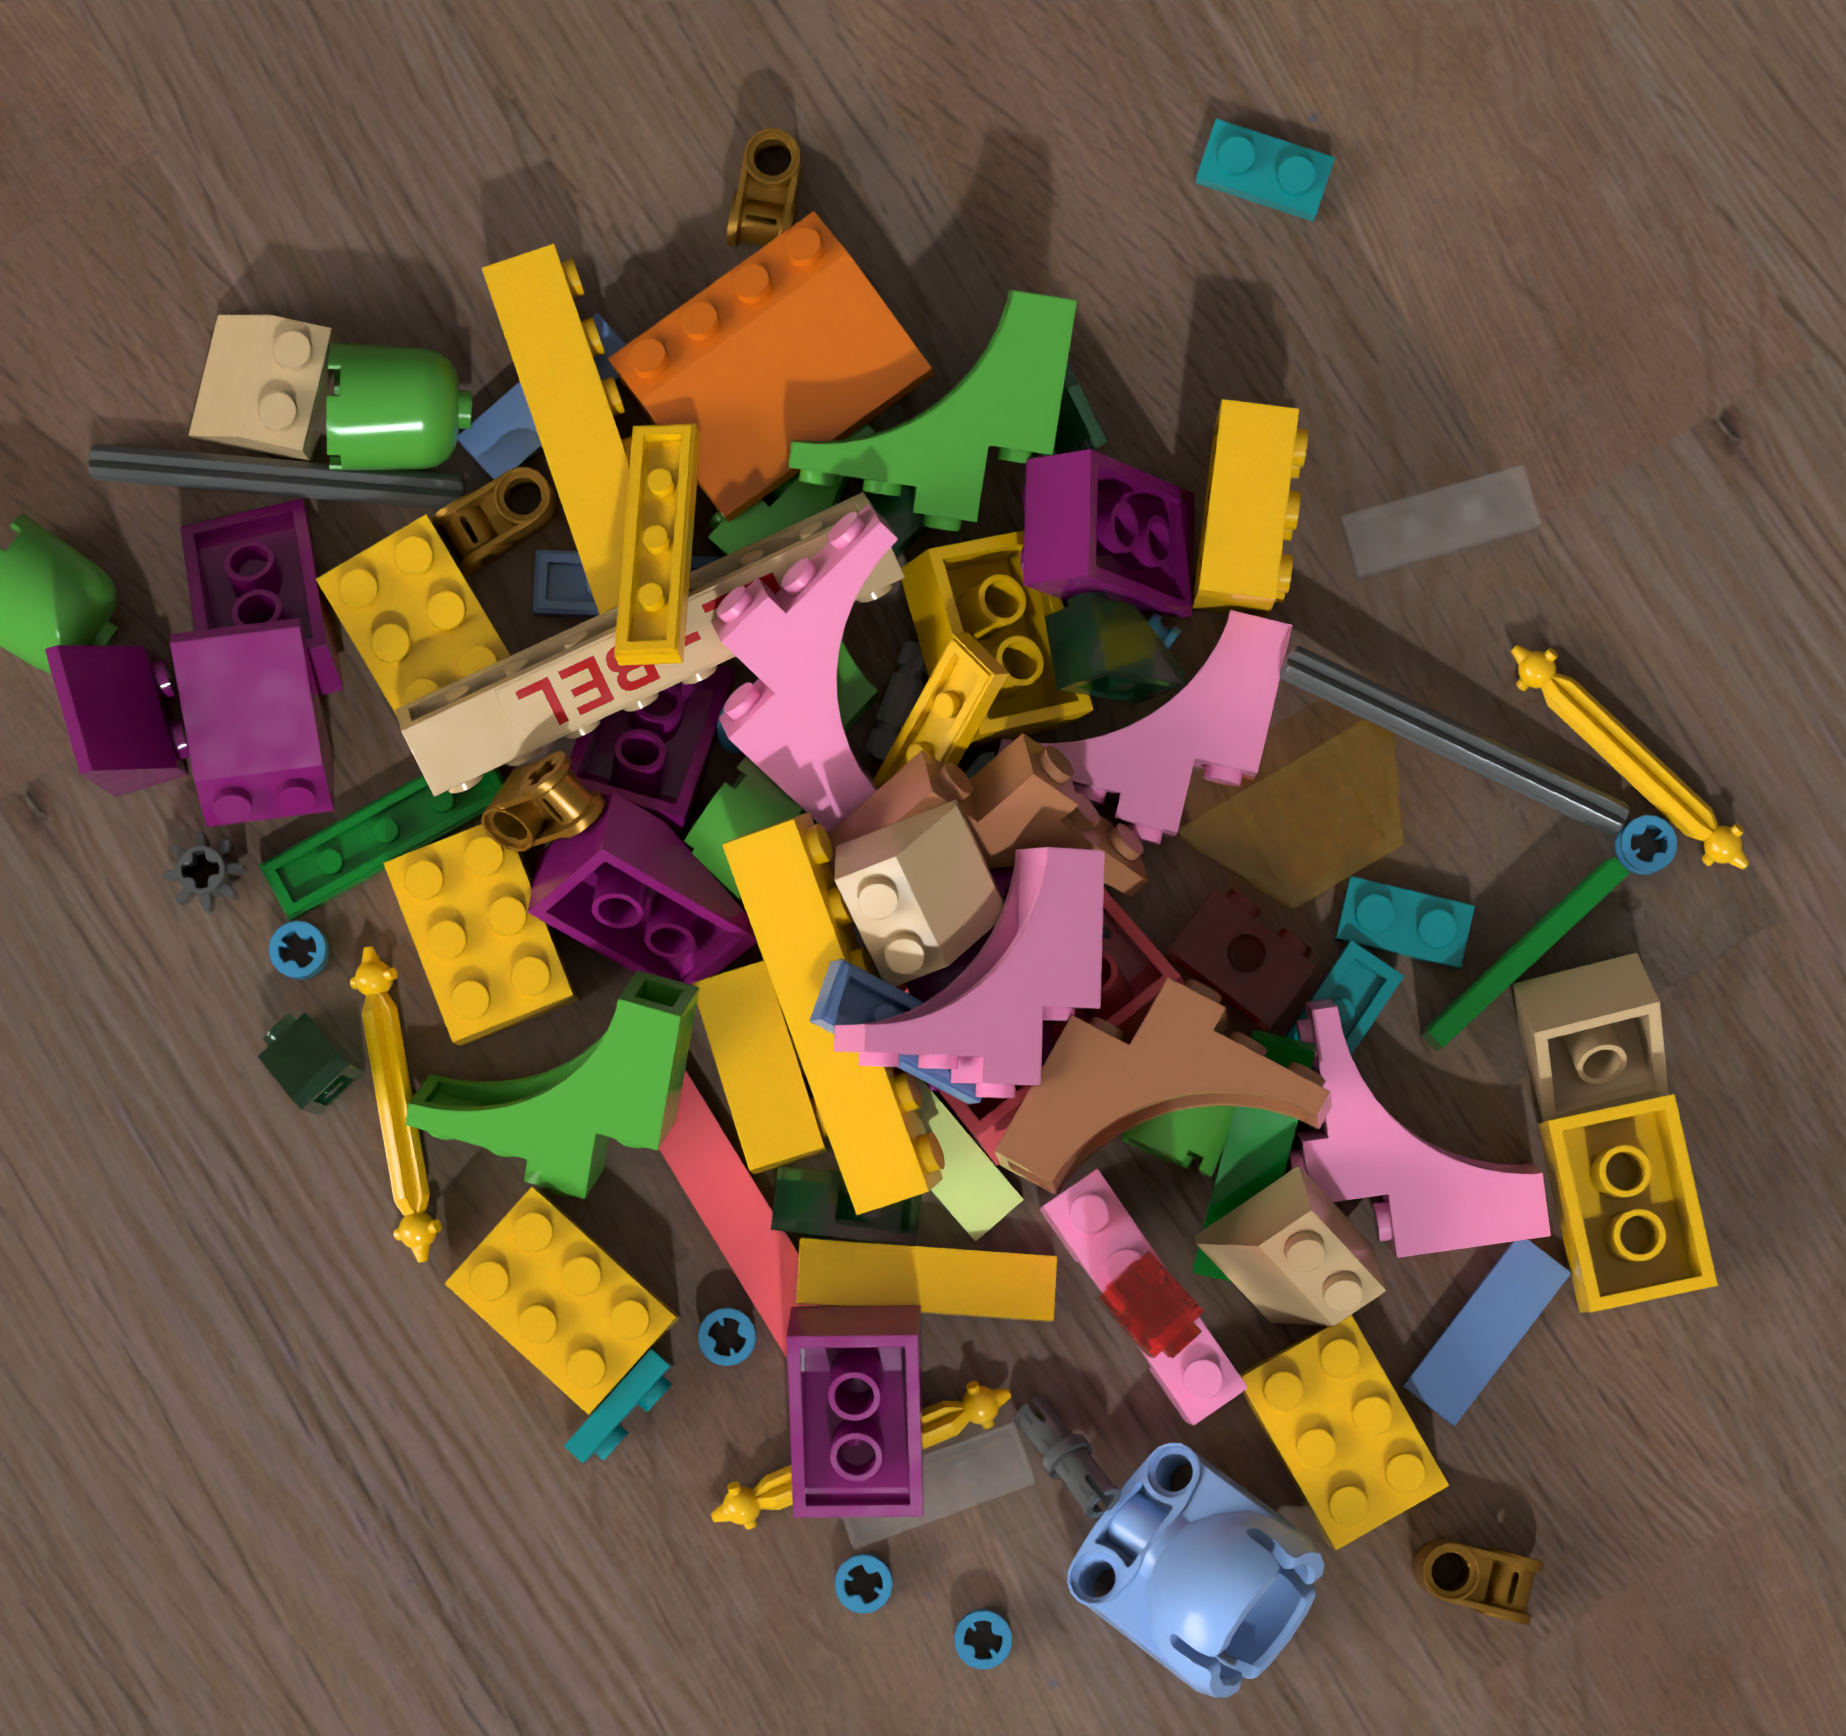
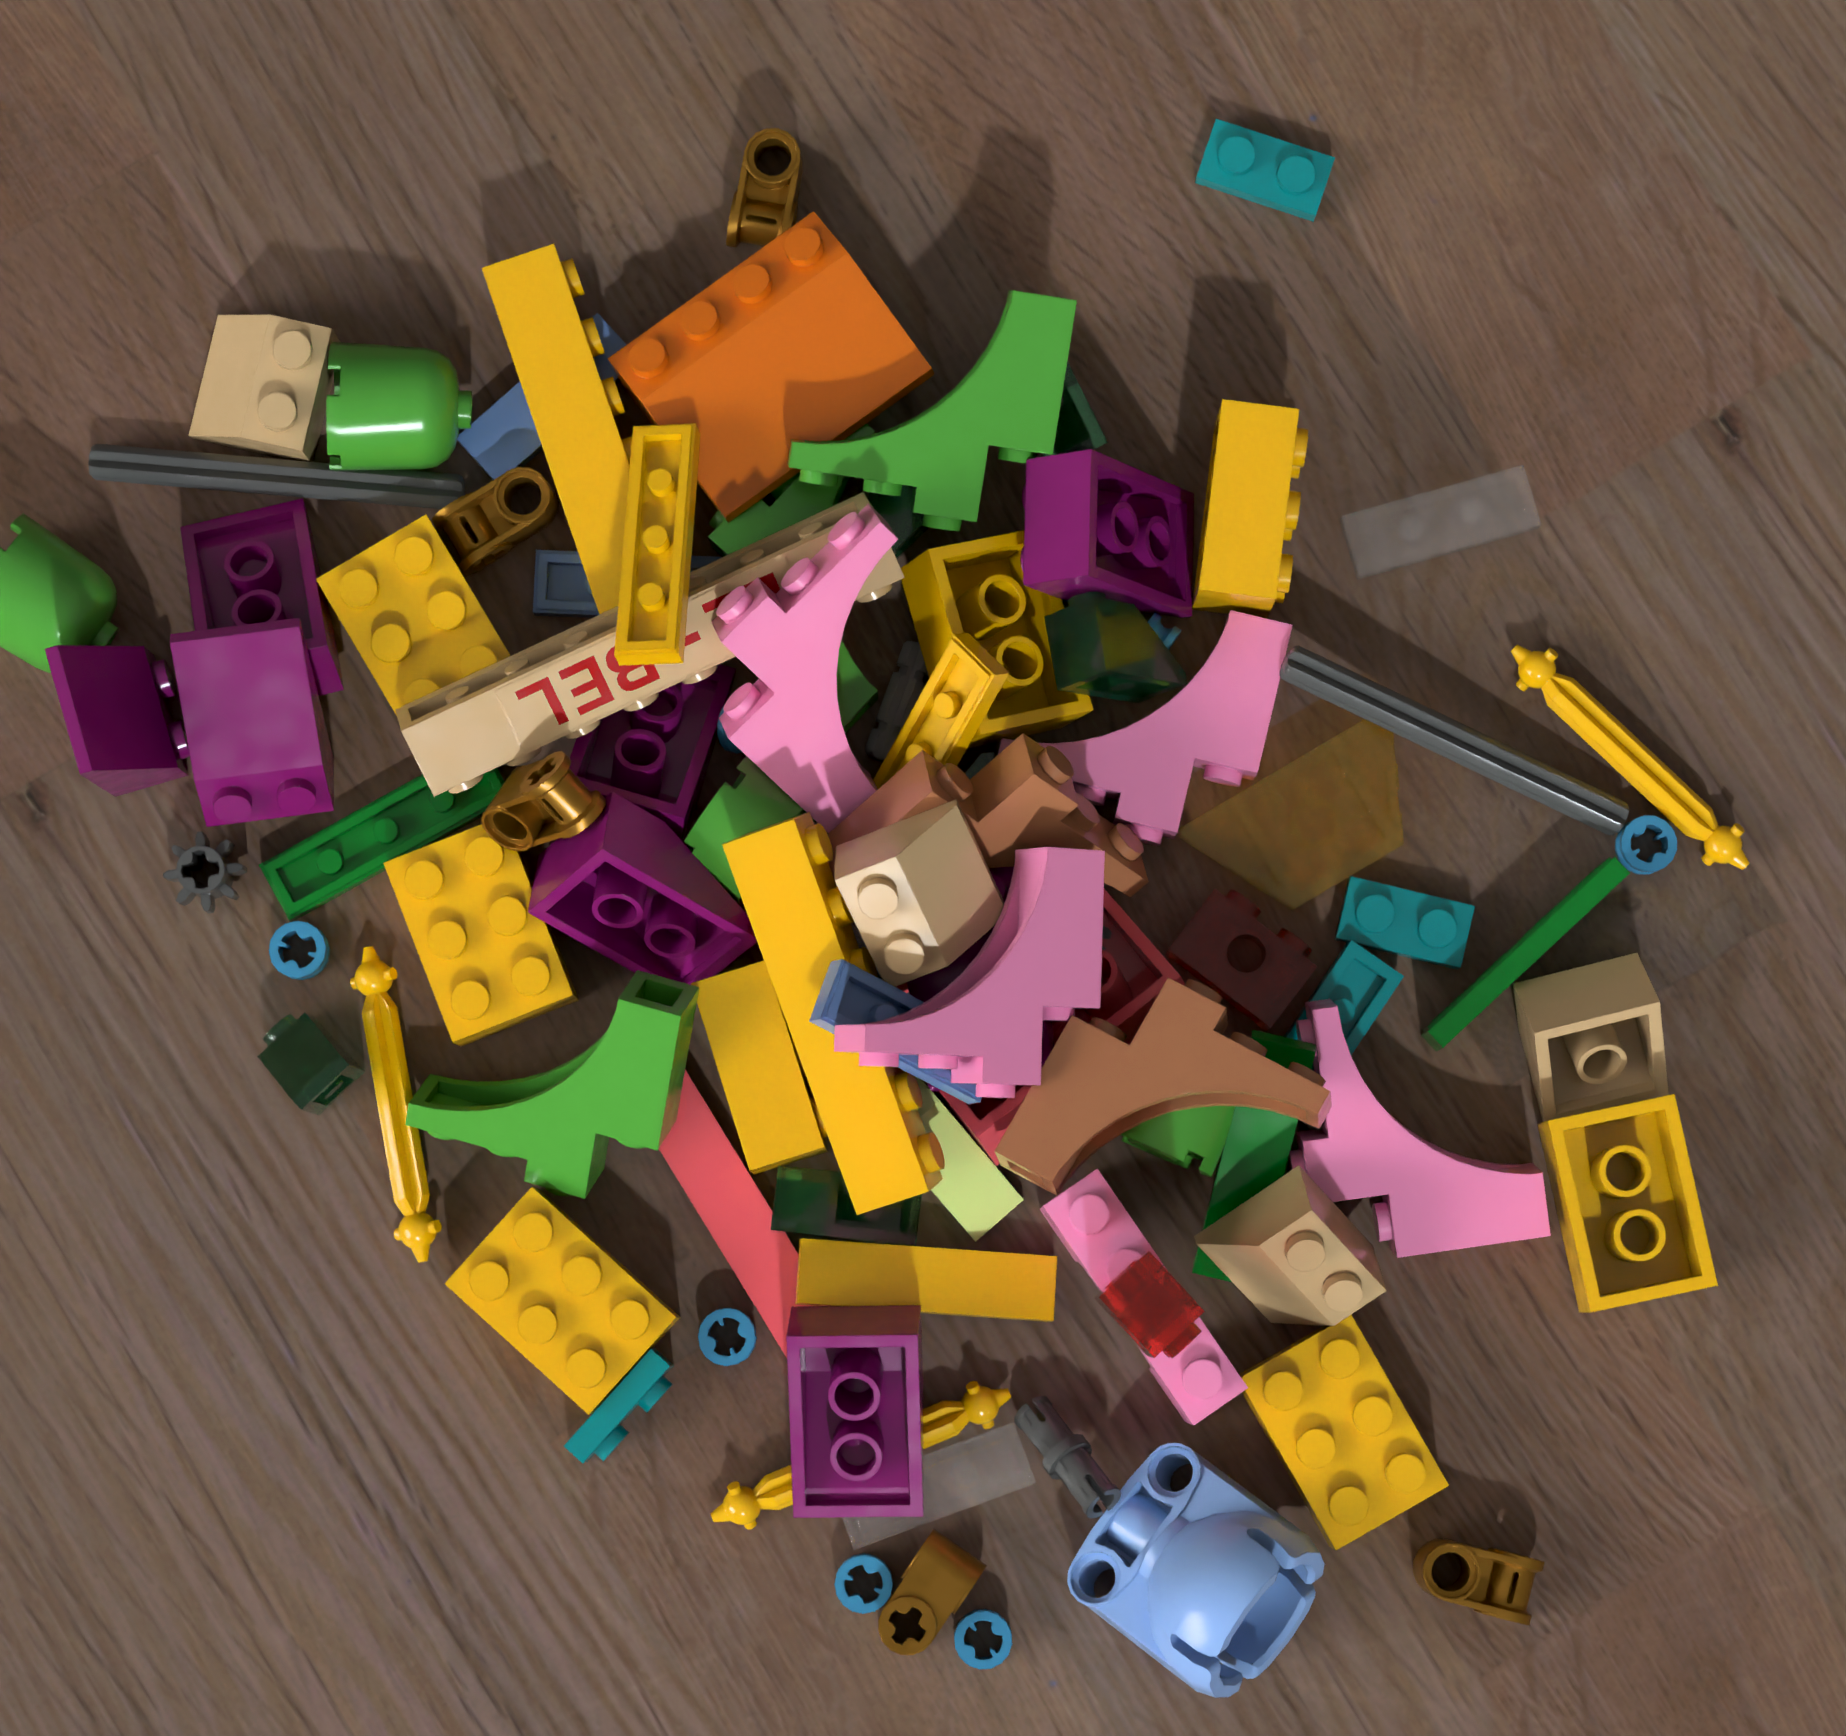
(934, 1585): none -> pearl gold piece
(1486, 1330): medium blue tile -> none

